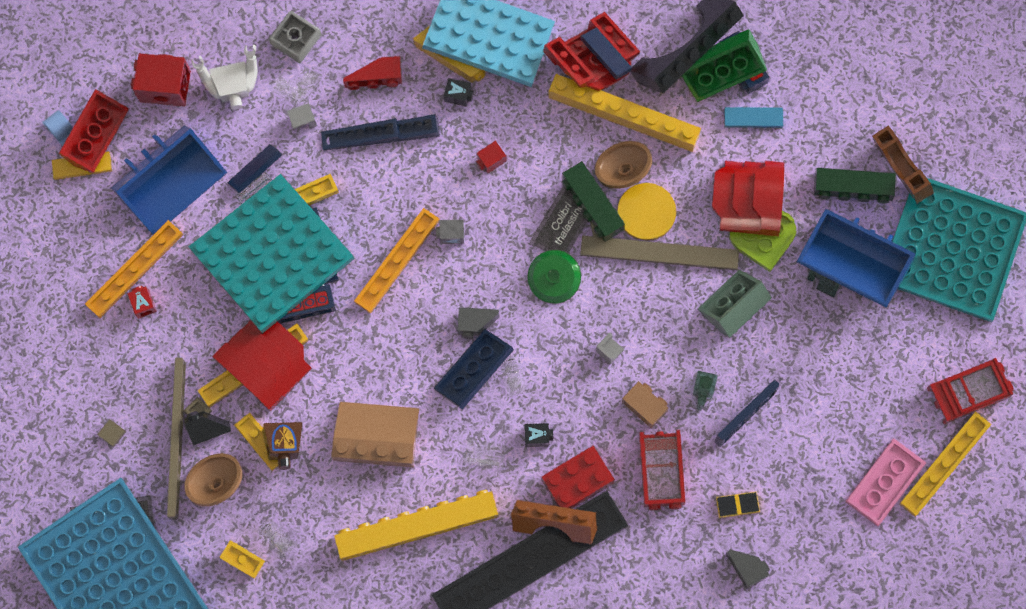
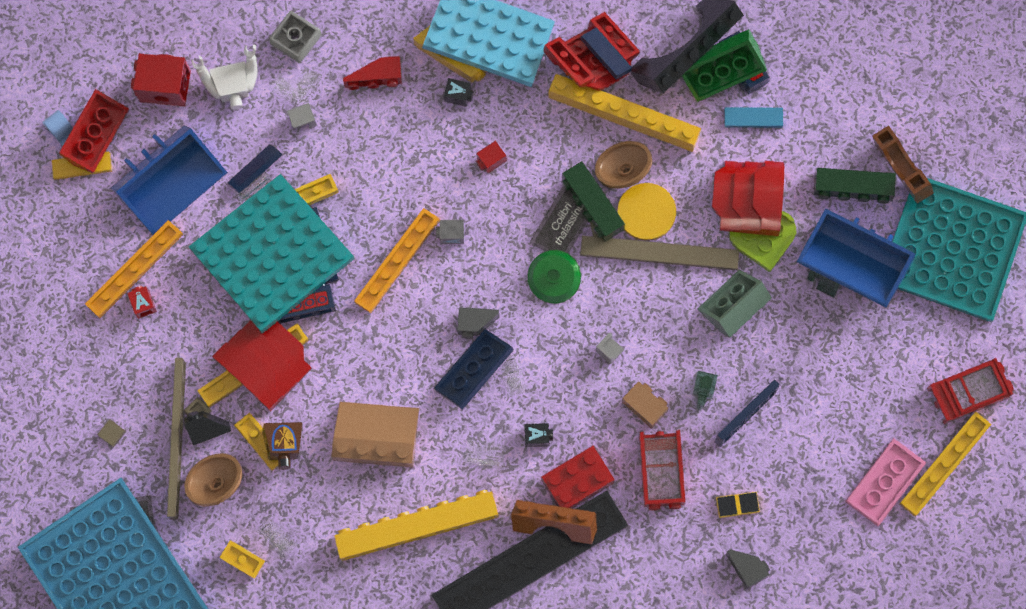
(381, 132): dark blue slope -> none

